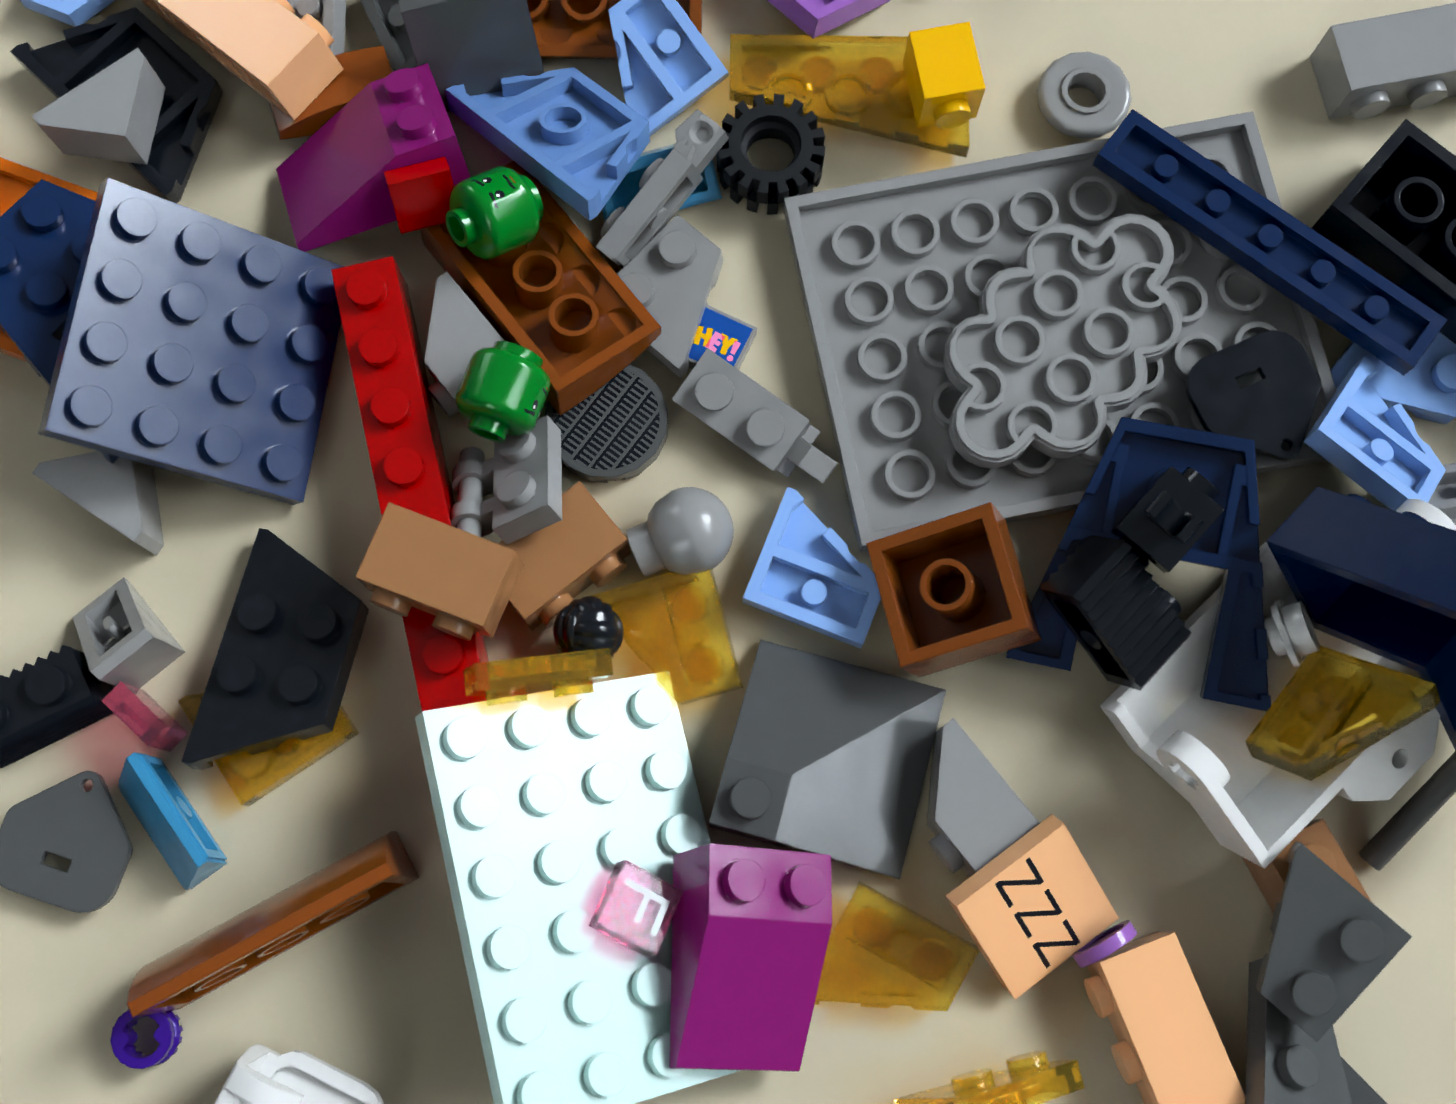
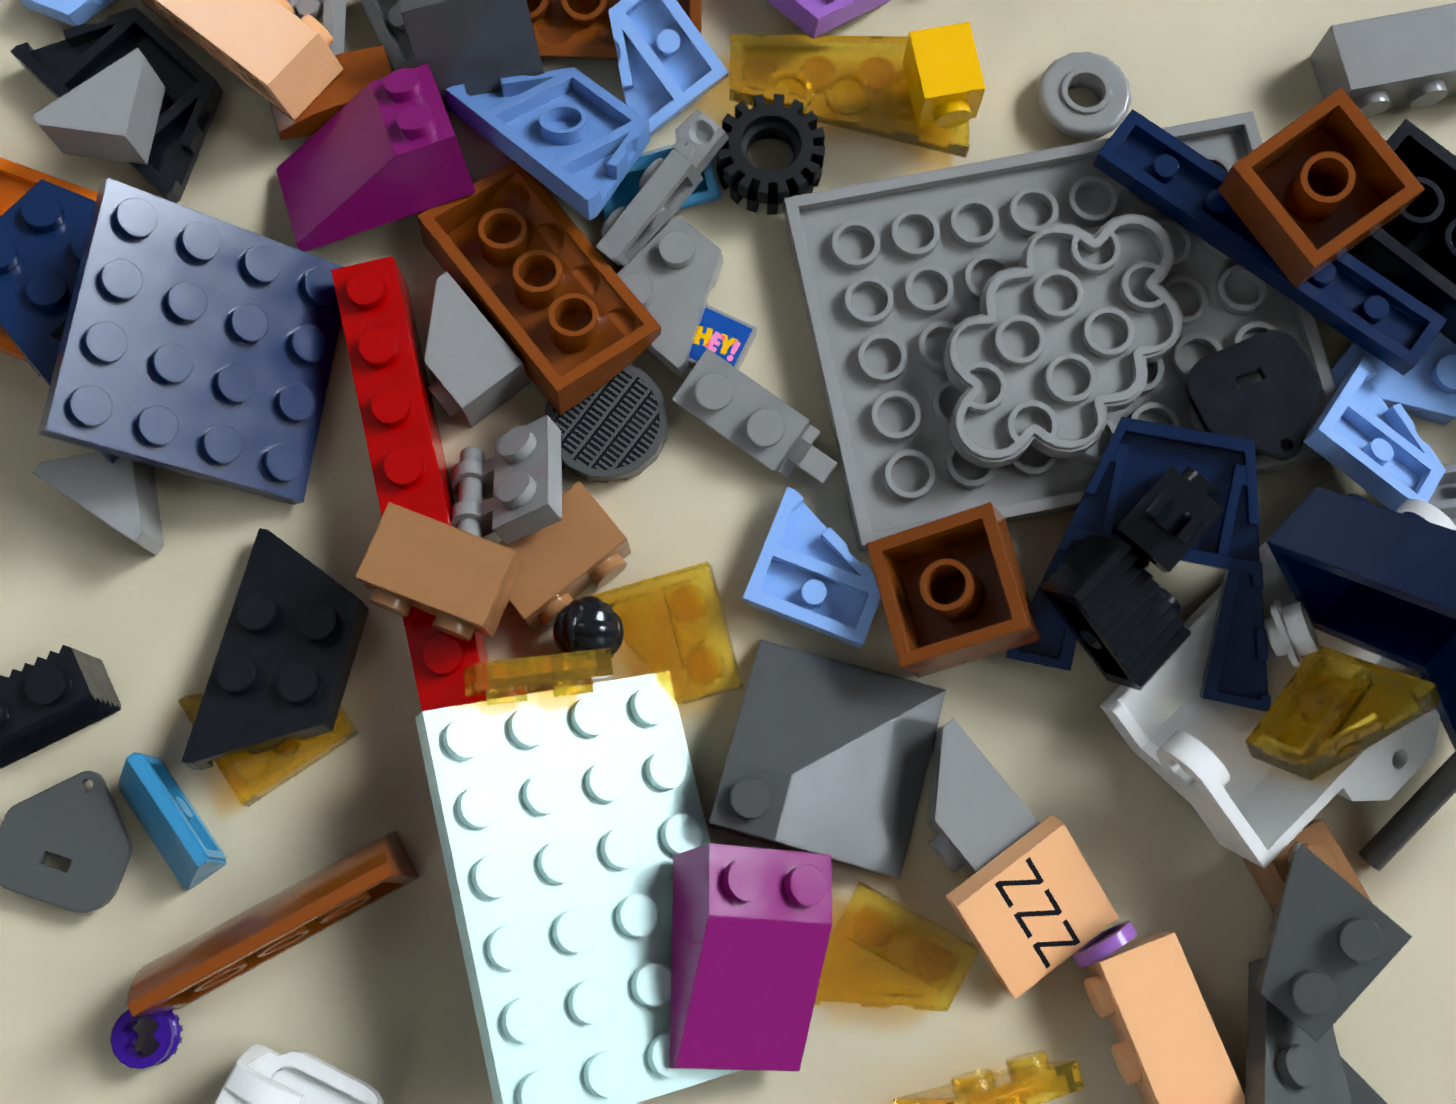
(124, 637): light grey slope -> none
(144, 717): clear pink tile -> none
(420, 193): red tile -> none
(494, 212): green head -> none
(503, 391): green head -> none
(636, 908): clear pink tile -> none
(683, 532): light grey piece -> none
(1319, 187): none -> dark orange brick

